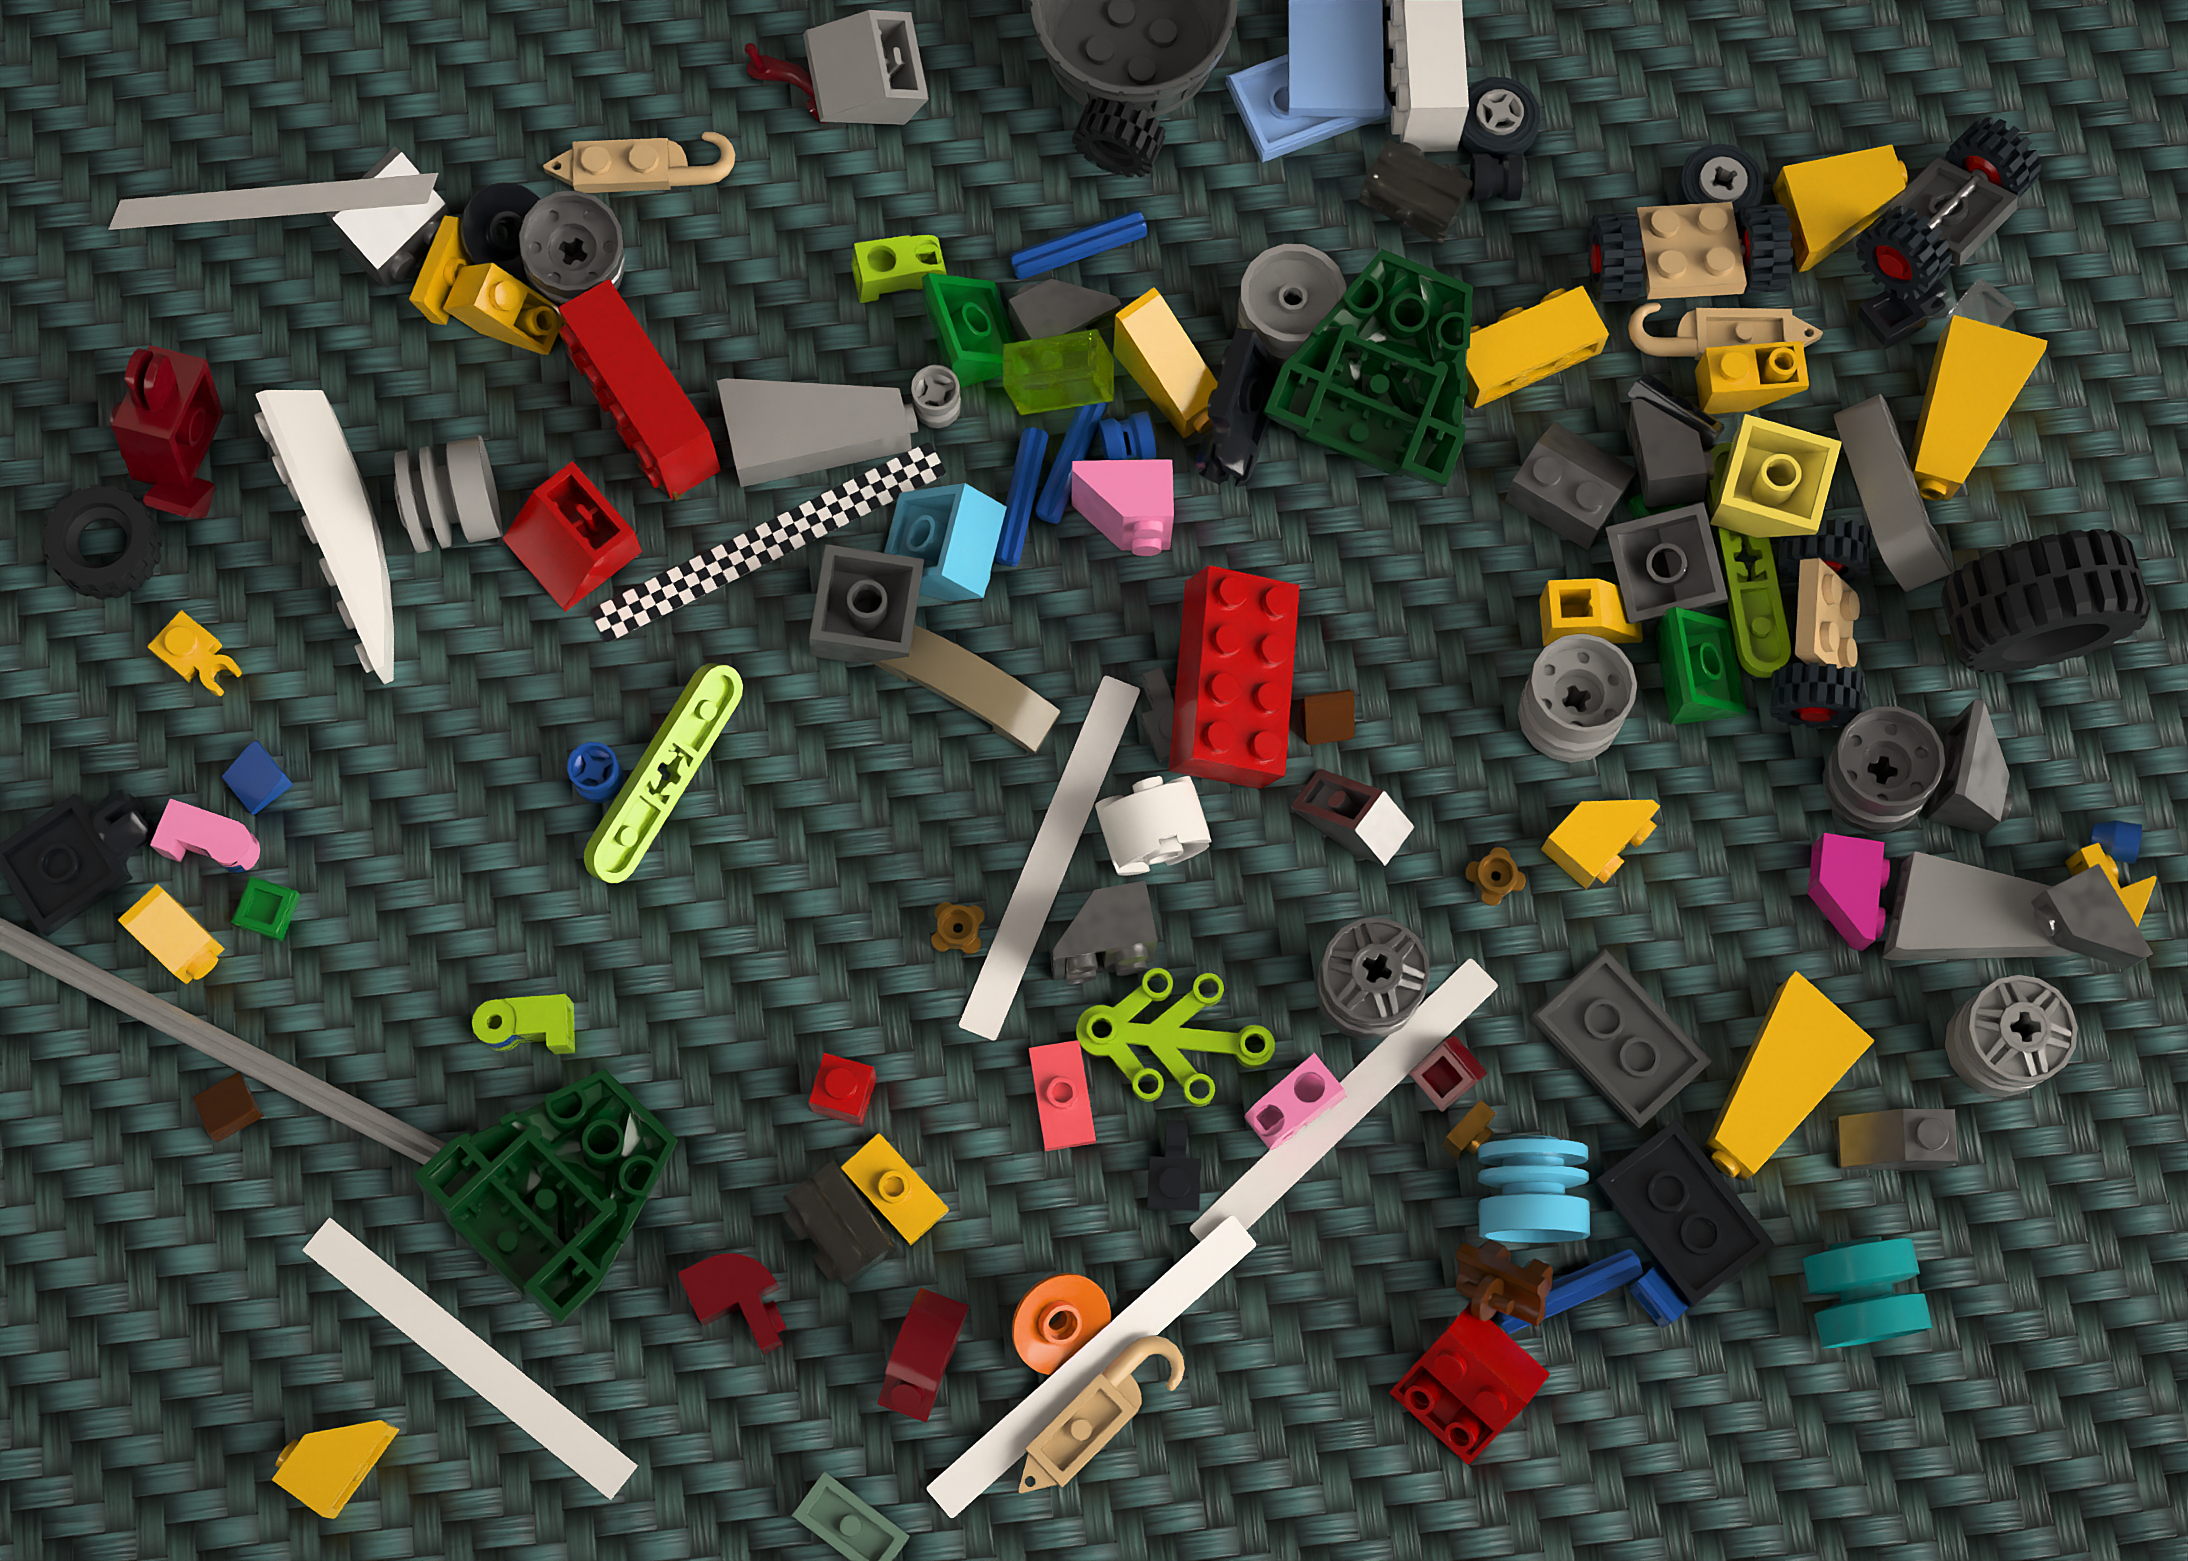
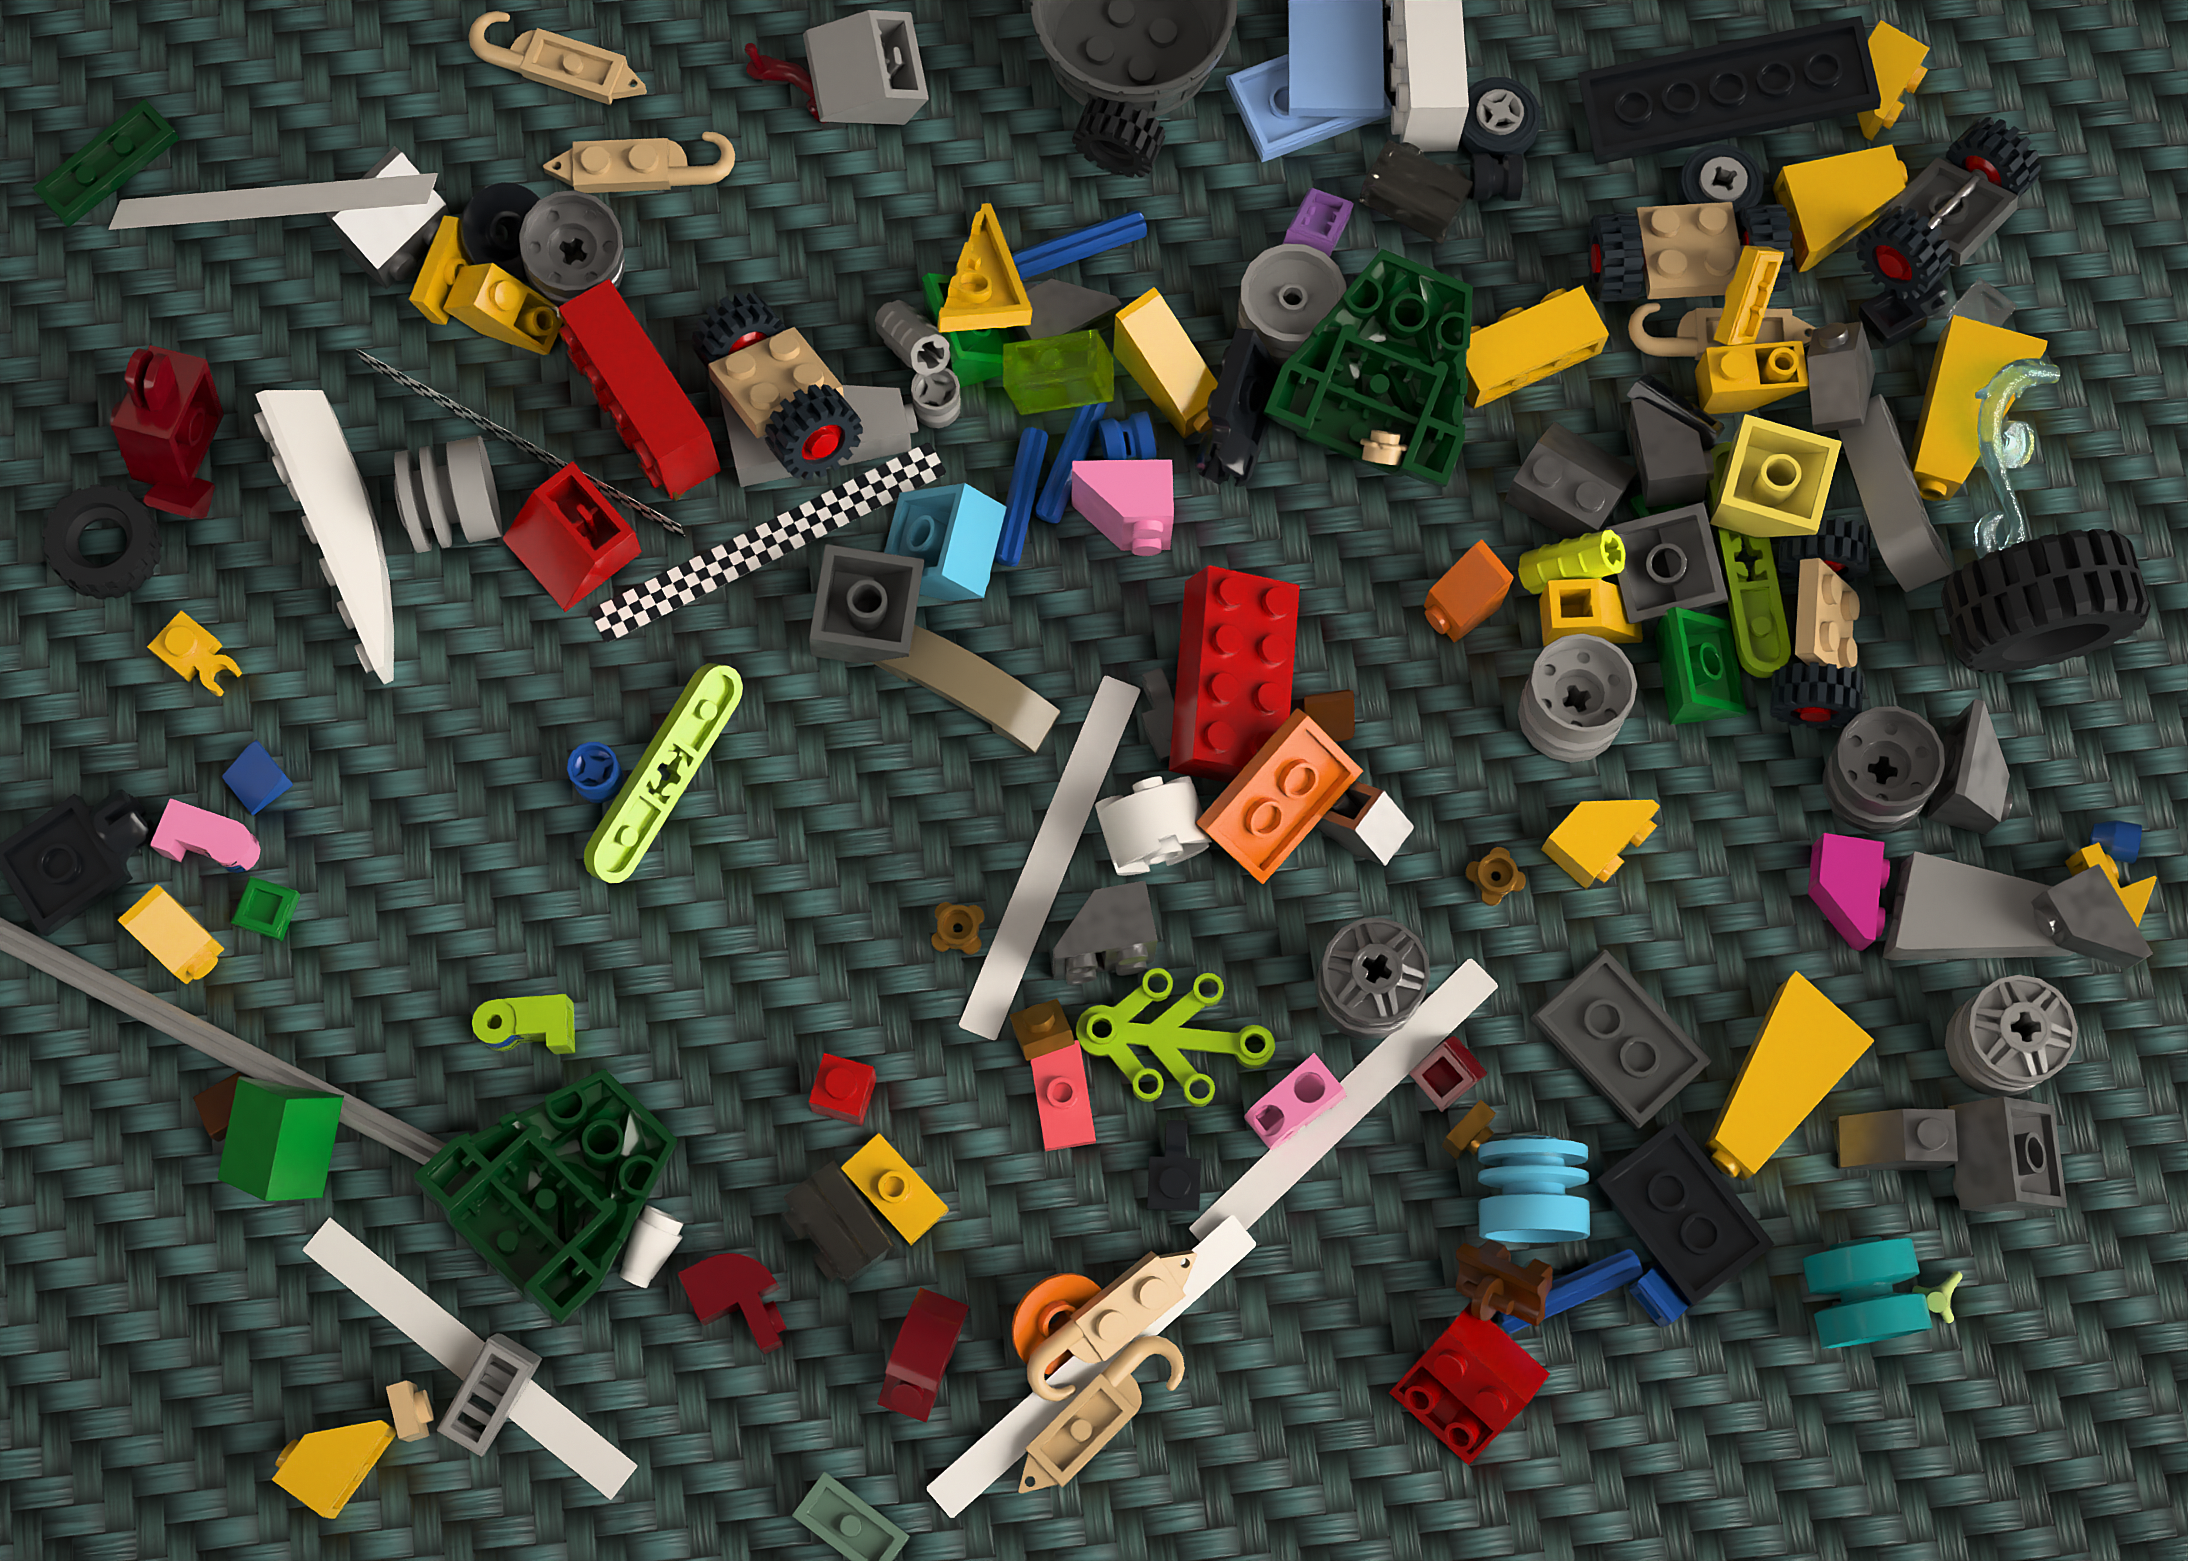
(106, 163): none -> dark green plate
(279, 1140): none -> green slope
(410, 1410): none -> tan plate
(512, 1353): none -> light grey slope
(516, 441): none -> sticker
(558, 62): none -> tan plate
(649, 1245): none -> white cone
(777, 385): none -> plate
(894, 264): lime leg -> none
(912, 337): none -> light grey axle
(986, 282): none -> yellow wing
(1042, 1029): none -> pearl gold plate
(1113, 1317): none -> tan plate
(1279, 796): none -> orange plate
(1319, 221): none -> medium lavender plate
(1383, 448): none -> tan plate
(1468, 592): none -> orange slope
(1578, 558): none -> neon yellow axle
(1729, 90): none -> black plate
(1748, 295): none -> yellow plate
(1839, 376): none -> flat silver slope
(1897, 68): none -> yellow slope
(1939, 1297): none -> yellowish green bar
(2007, 1156): none -> flat silver slope
(2019, 445): none -> clear light blue plant

